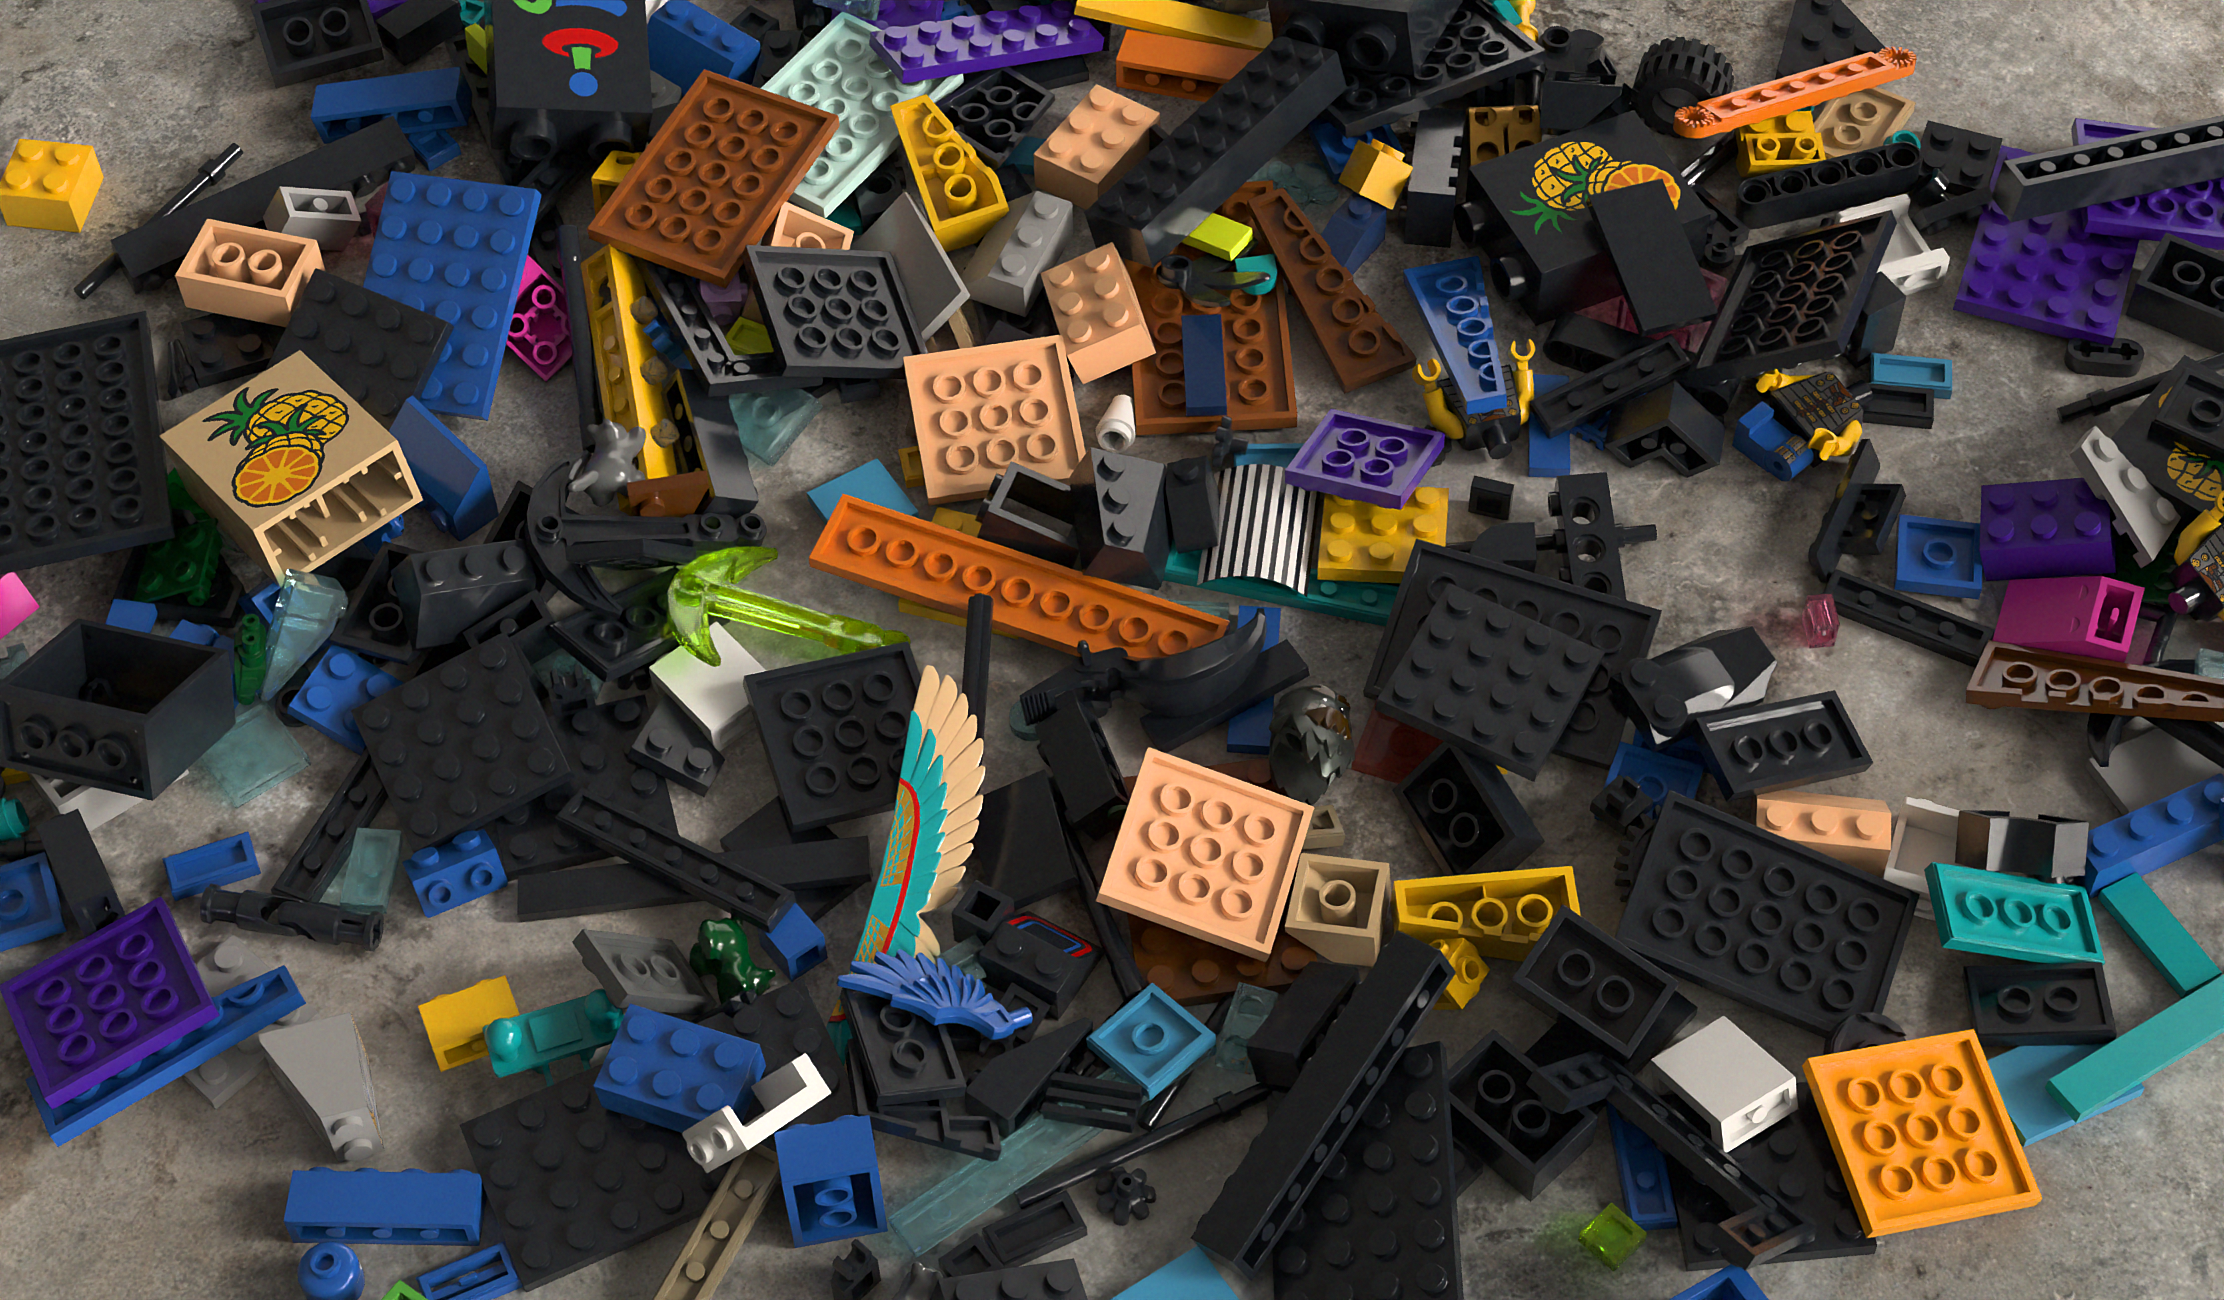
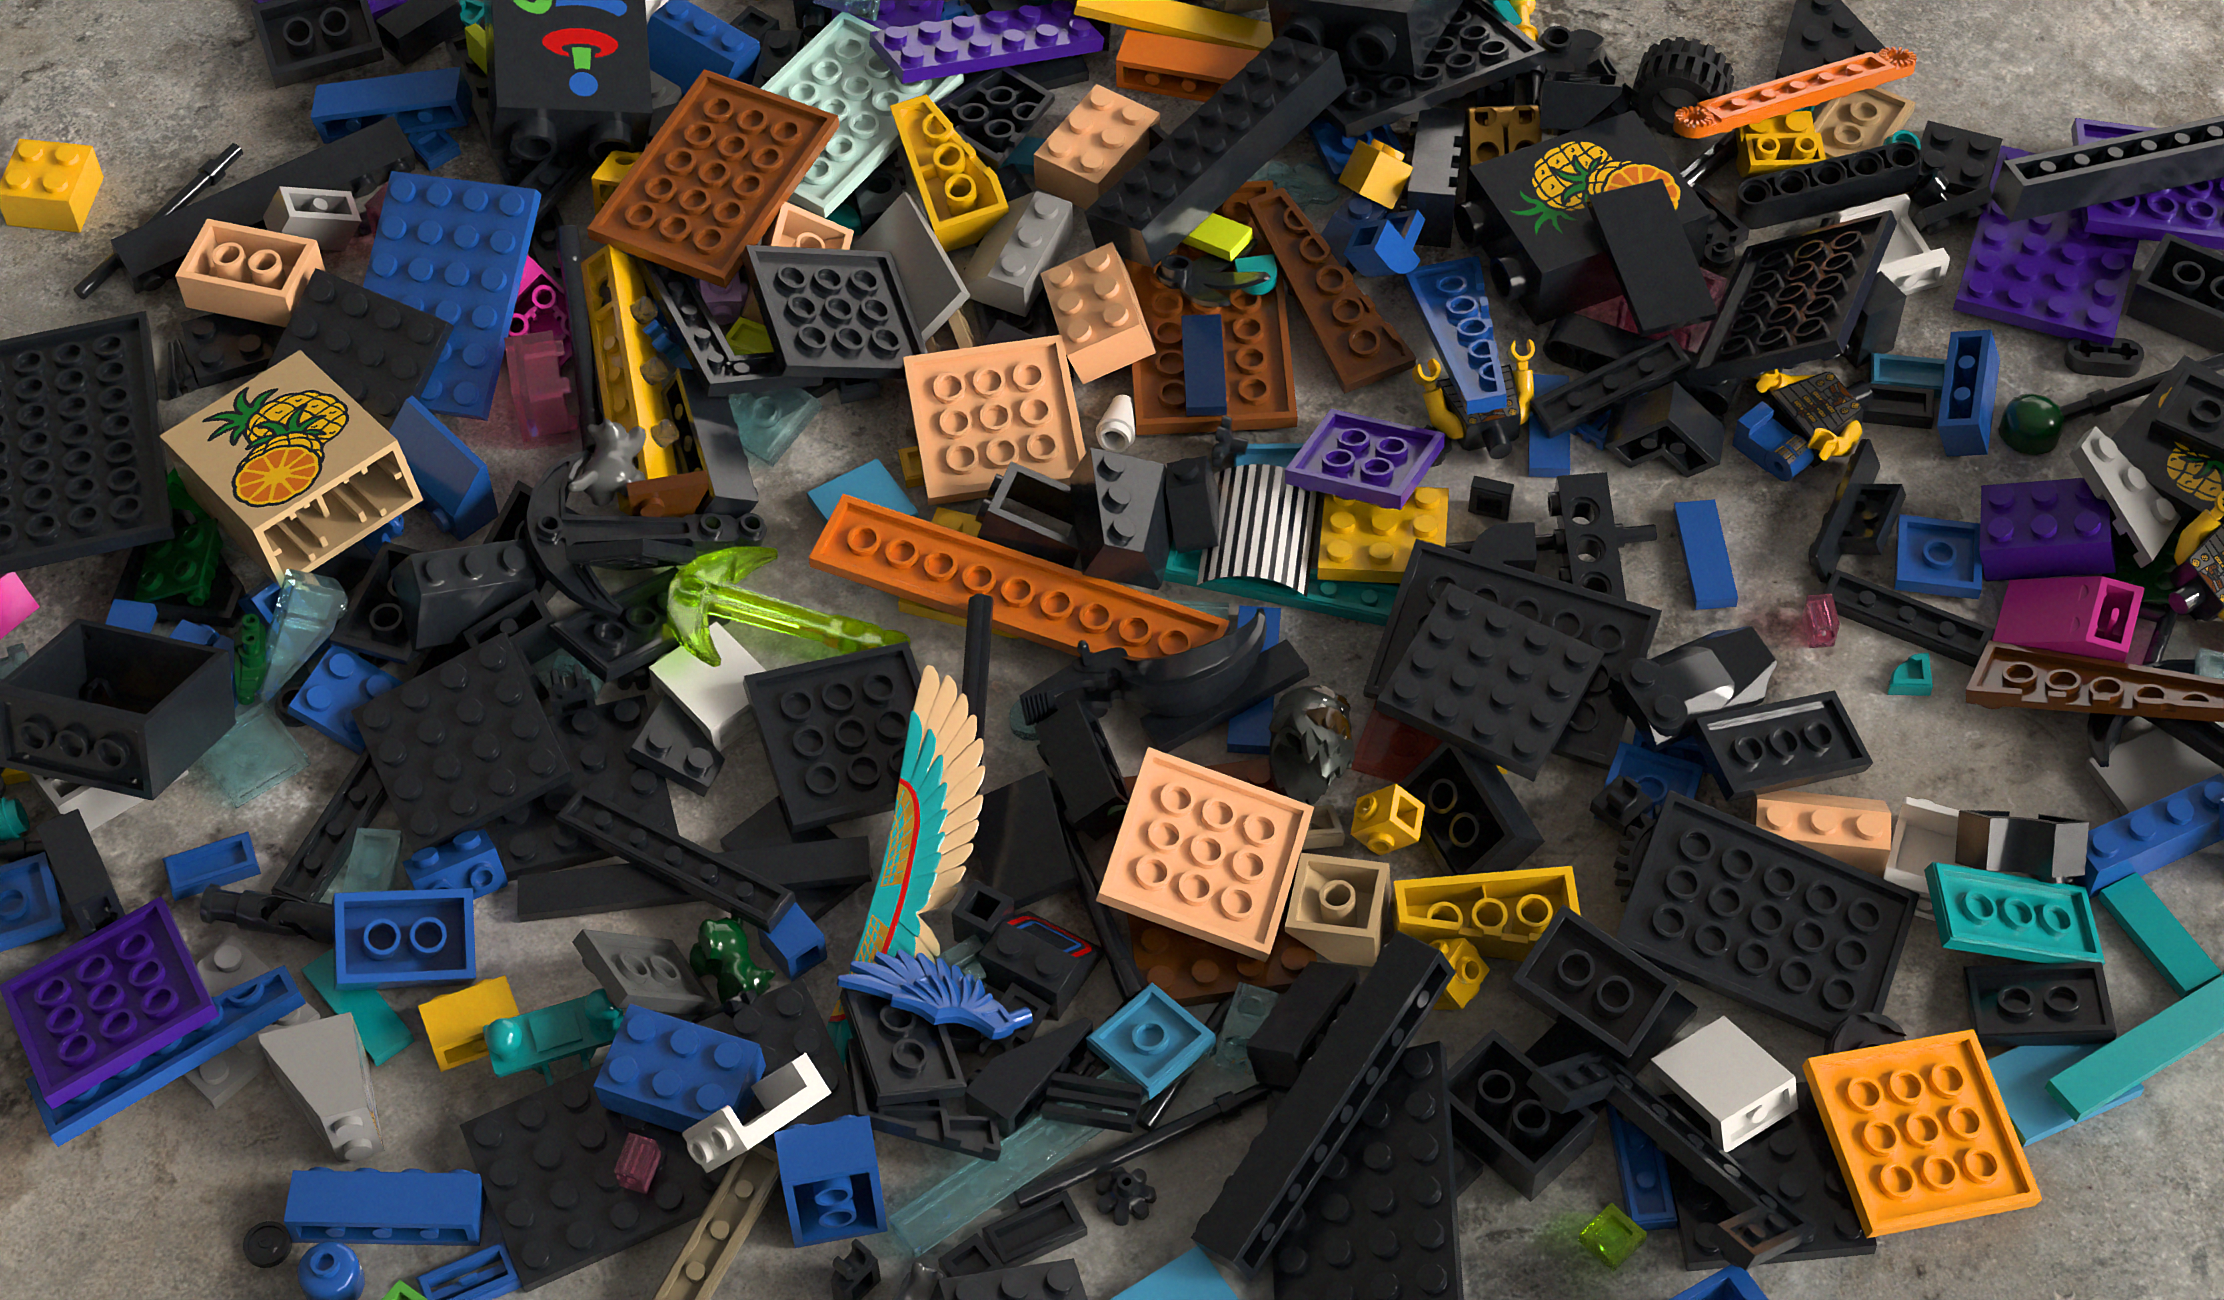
(267, 1244): none -> black piece
(376, 1022): none -> teal tile
(403, 939): none -> blue brick
(539, 389): none -> clear pink container
(637, 1163): none -> clear pink piece
(1386, 245): none -> blue brick
(1387, 819): none -> yellow brick
(1705, 554): none -> blue tile
(1912, 677): none -> teal tile
(1968, 393): none -> blue brick
(2031, 424): none -> dark green hair

